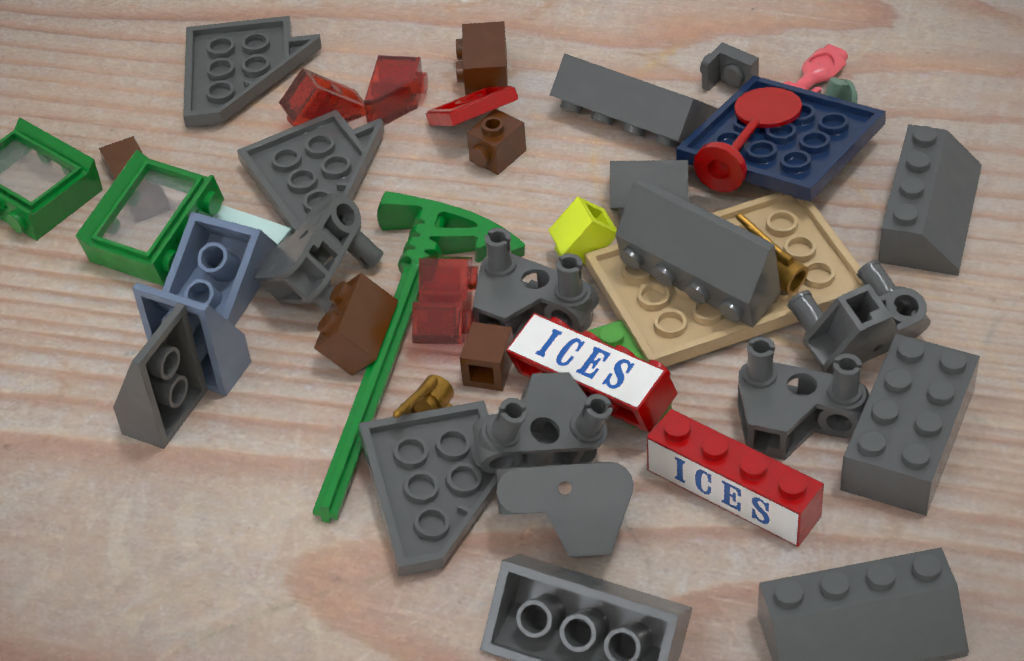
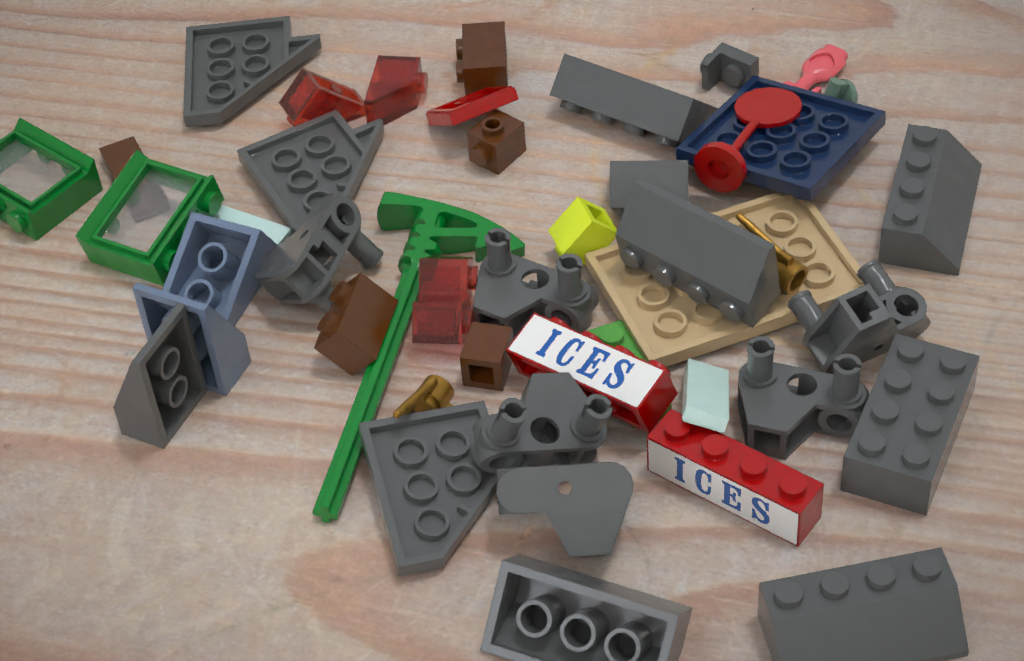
(705, 395): none -> light aqua tile

